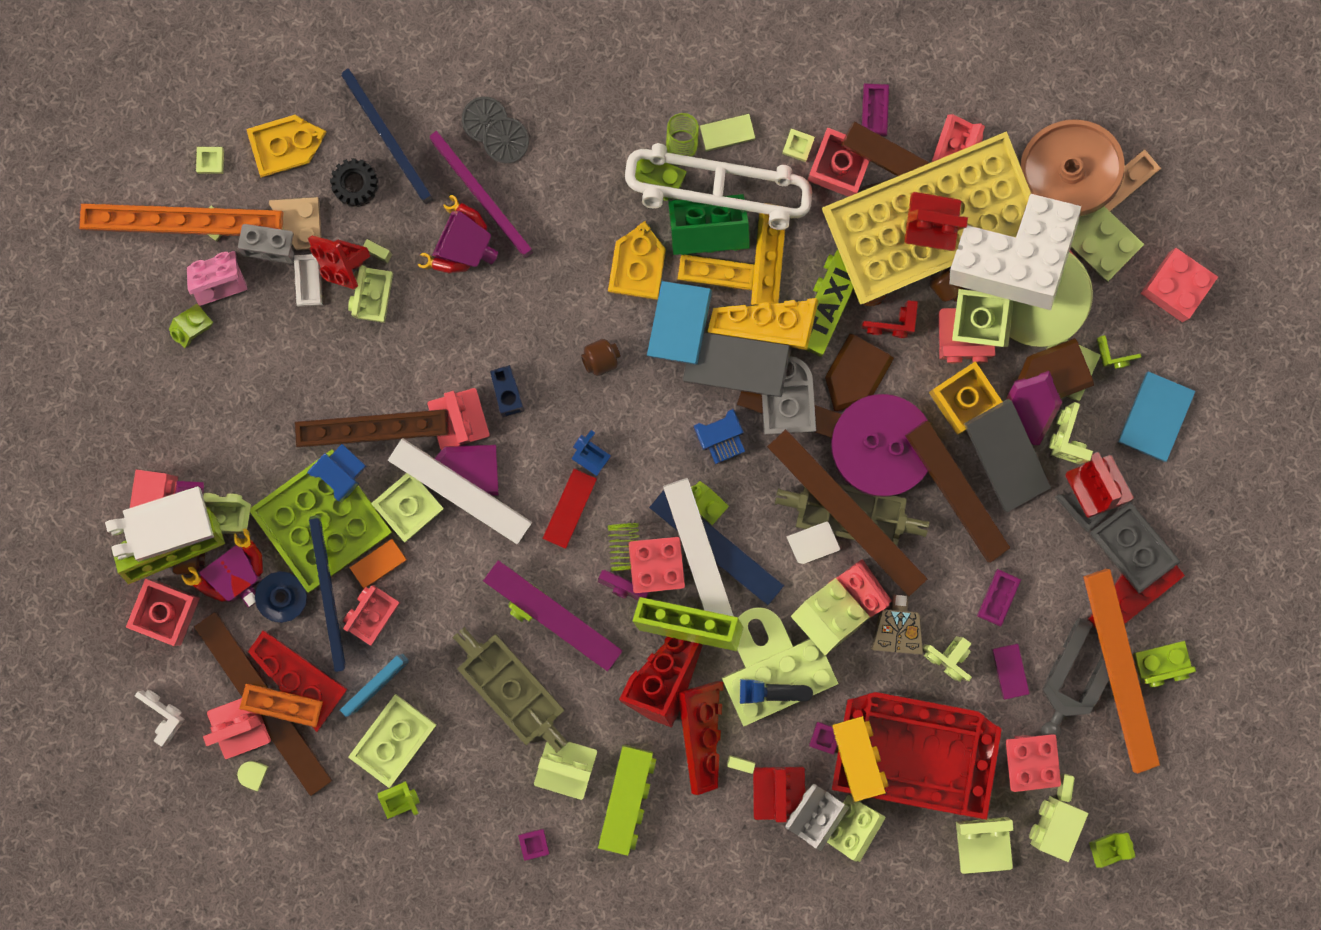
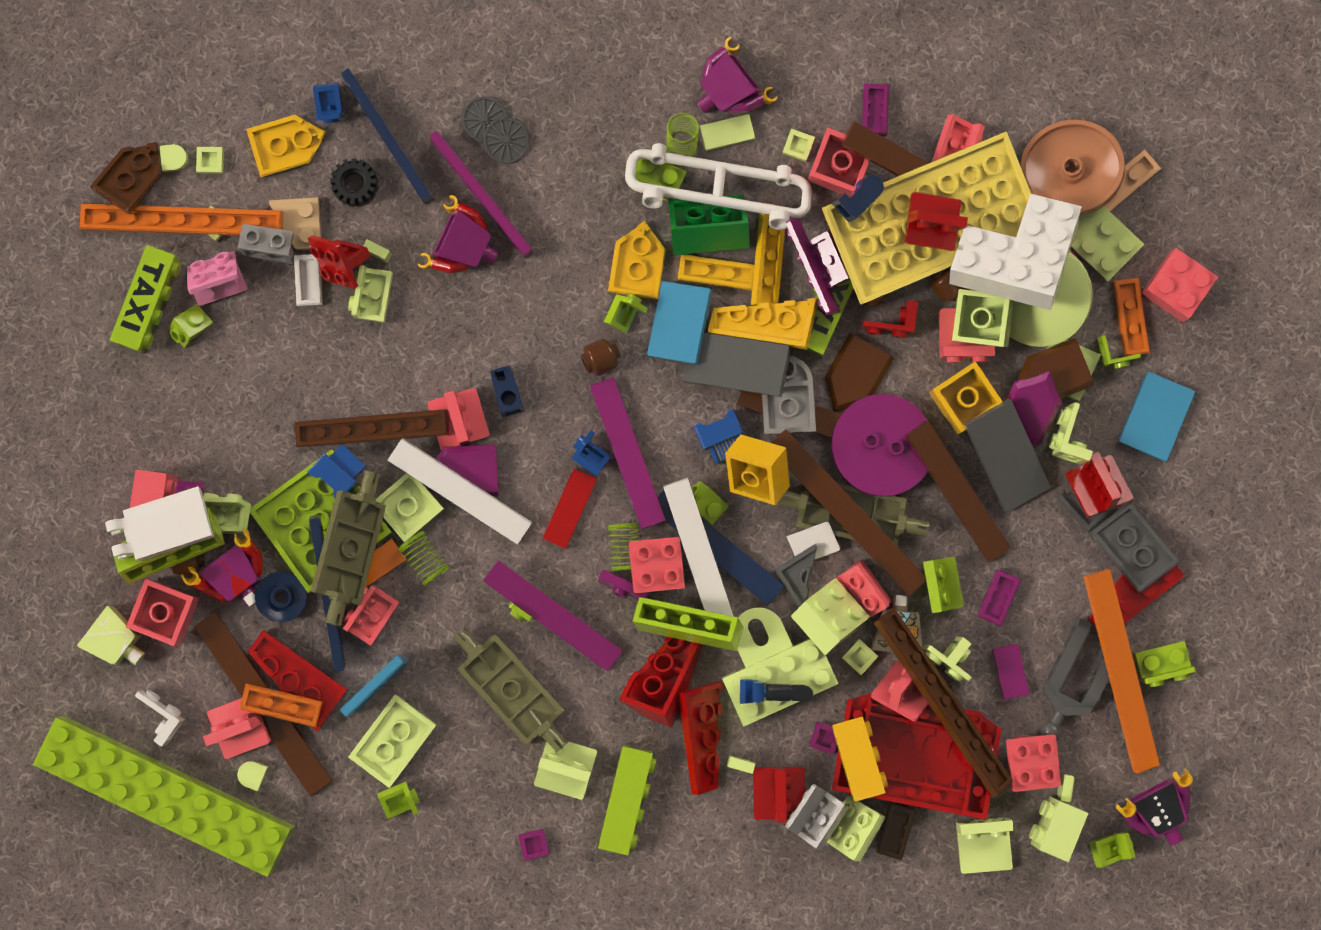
(111, 639): none -> yellowish green torso
(129, 176): none -> reddish brown tile
(145, 299): none -> lime brick
(163, 795): none -> lime brick
(173, 158): none -> yellowish green tile
(328, 102): none -> blue bracket
(349, 547): none -> olive plate
(419, 536): none -> lime piece
(623, 312): none -> lime bracket
(627, 453): none -> magenta tile
(730, 84): none -> magenta torso
(757, 469): none -> yellow brick
(797, 574): none -> dark grey tile
(822, 263): none -> bracket
(859, 657): none -> yellowish green tile
(865, 193): none -> dark blue leg
(895, 831): none -> dark brown plate
(900, 693): none -> coral bracket
(943, 584): none -> lime bracket
(943, 702): none -> reddish brown tile
(1131, 317): none -> orange tile
(1160, 808): none -> torso

